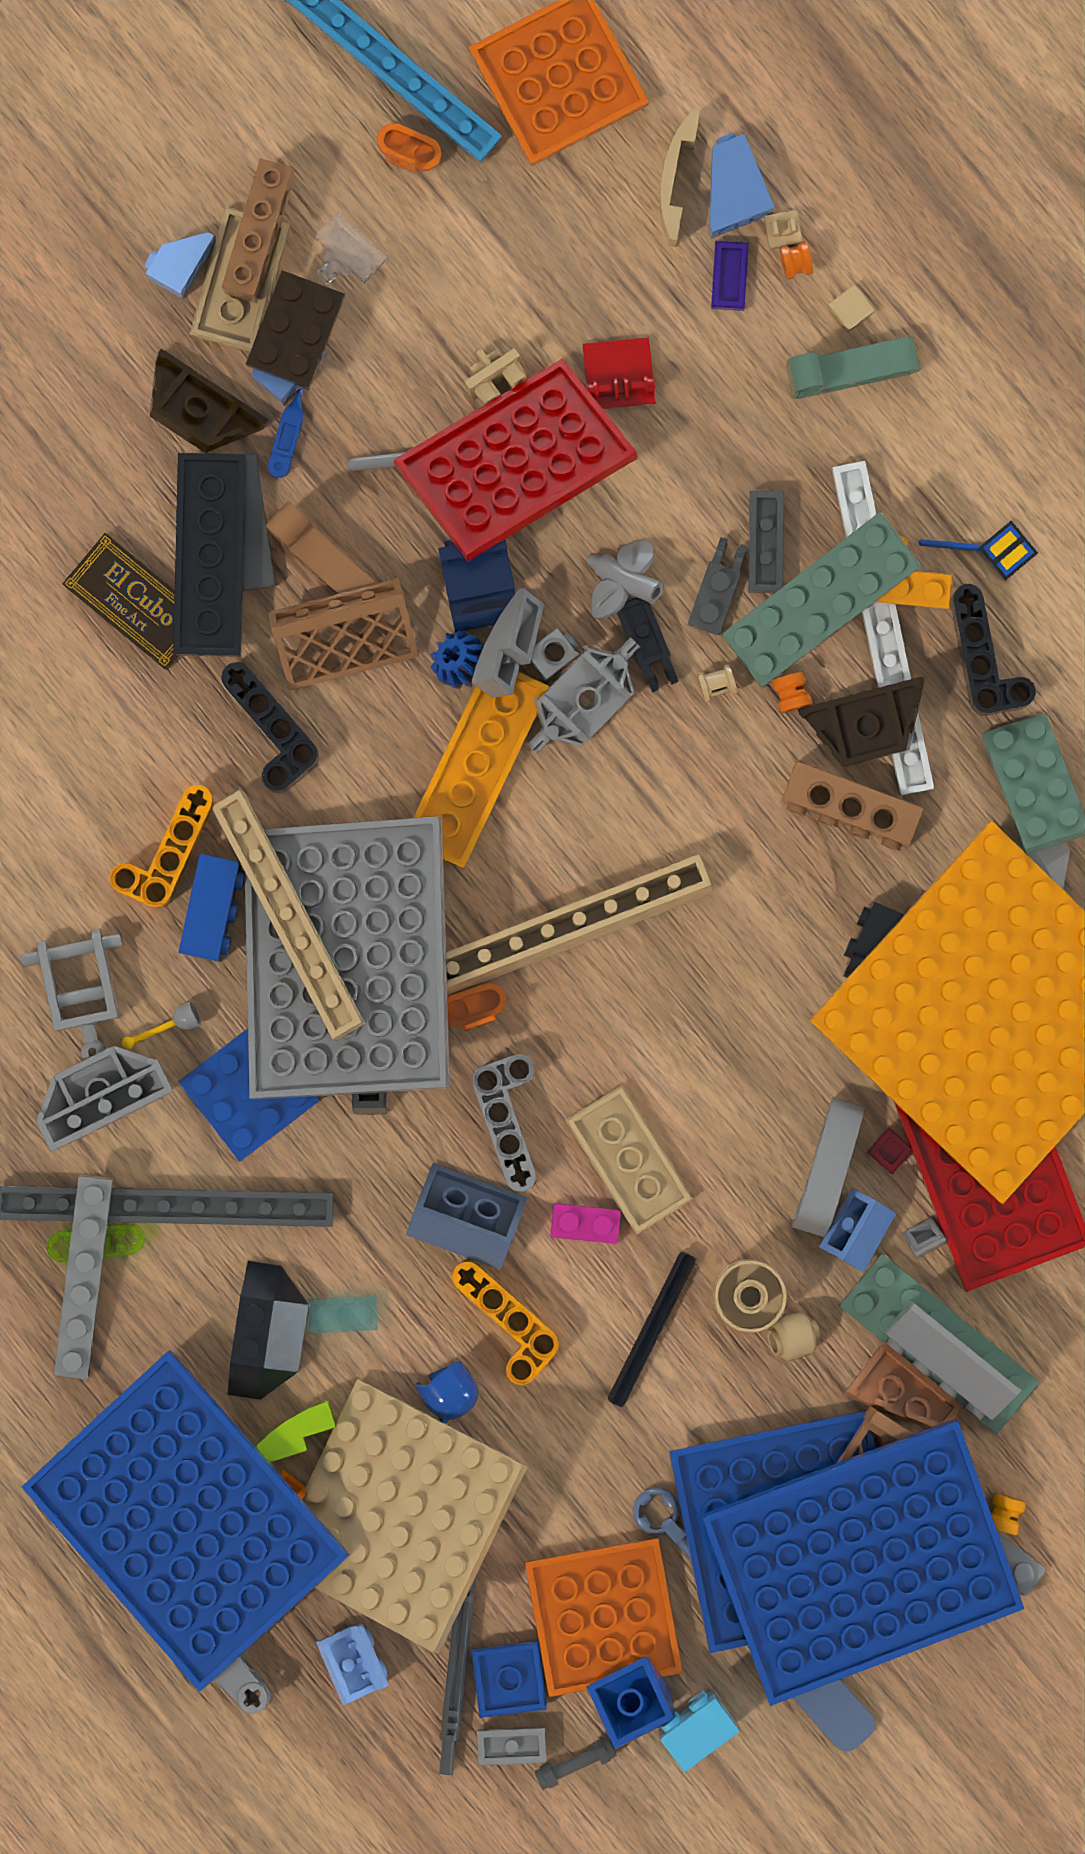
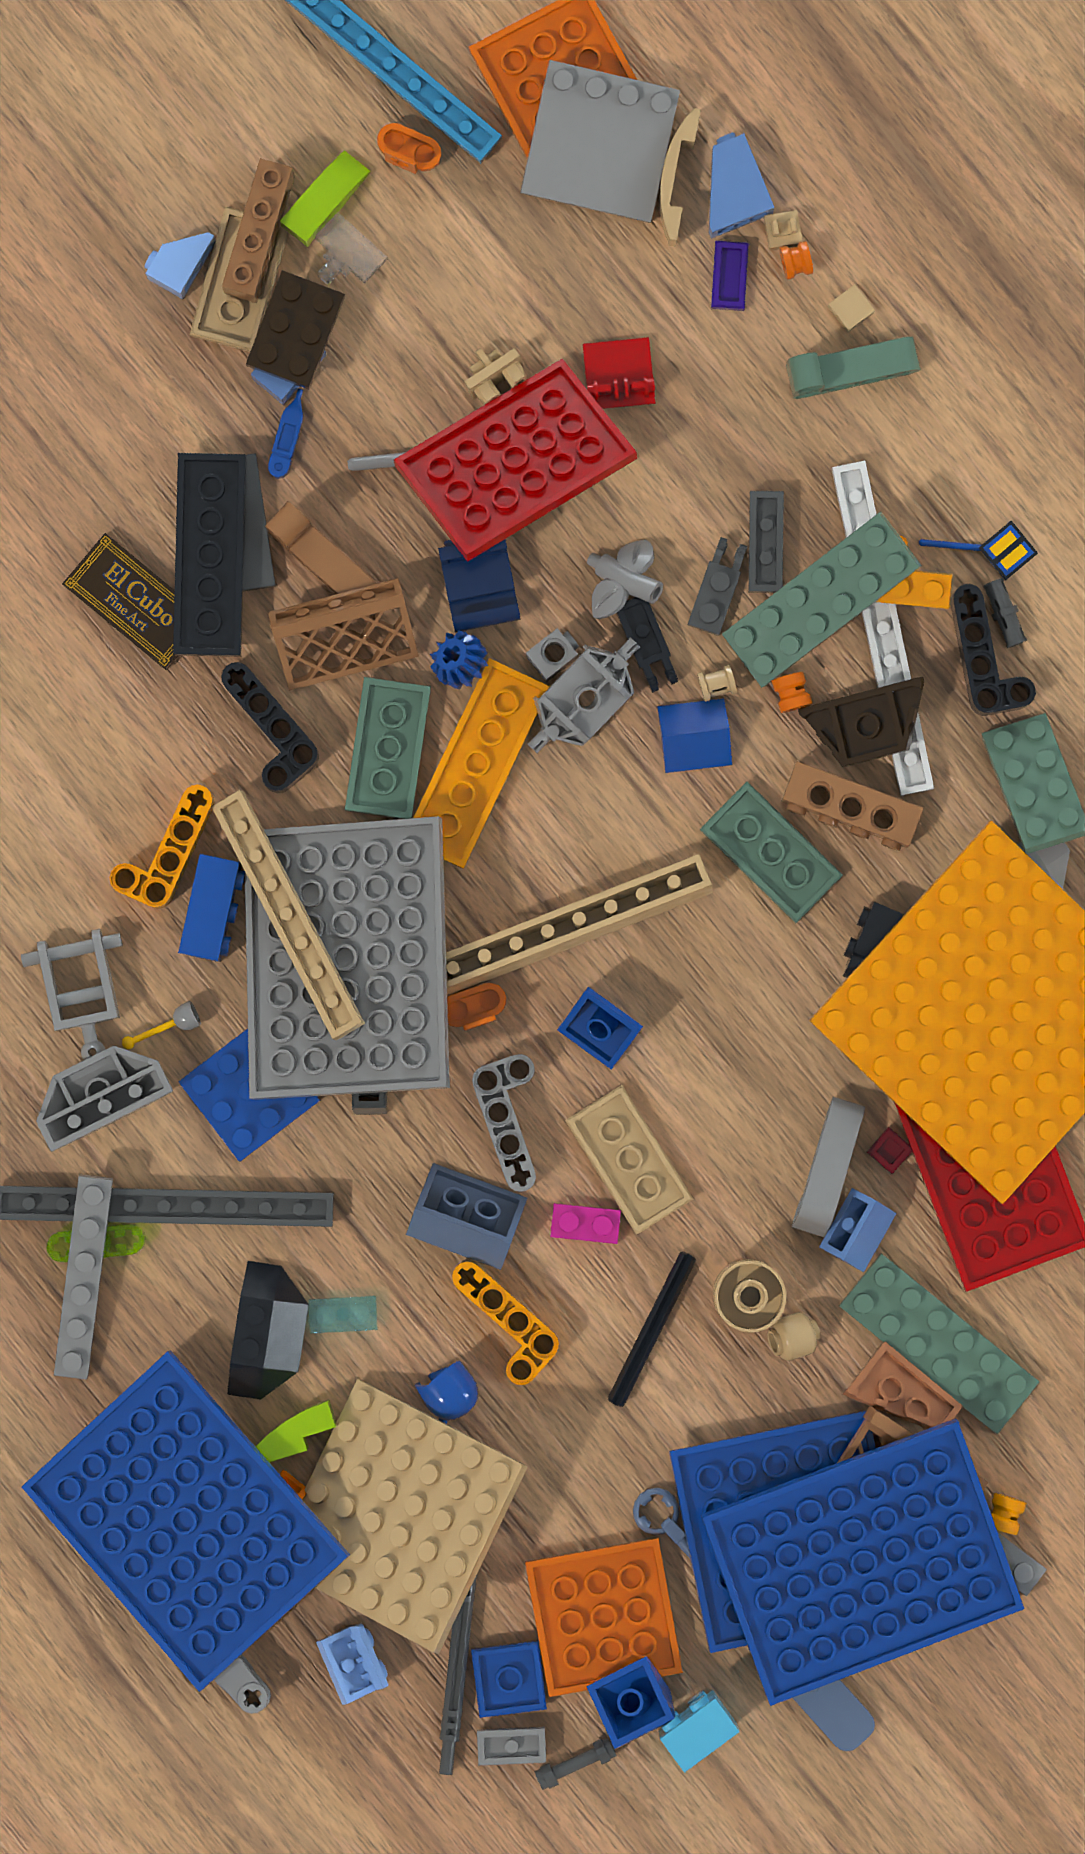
(198, 407): dark brown wing -> none
(324, 198): none -> lime slope
(387, 748): none -> sand green plate
(509, 645): light grey slope -> none
(599, 141): none -> light grey plate
(599, 1028): none -> blue slope
(695, 735): none -> blue slope
(771, 852): none -> sand green tile
(924, 1238): light grey slope -> none
(950, 1360): light grey slope -> none
(1005, 613): none -> dark grey pin

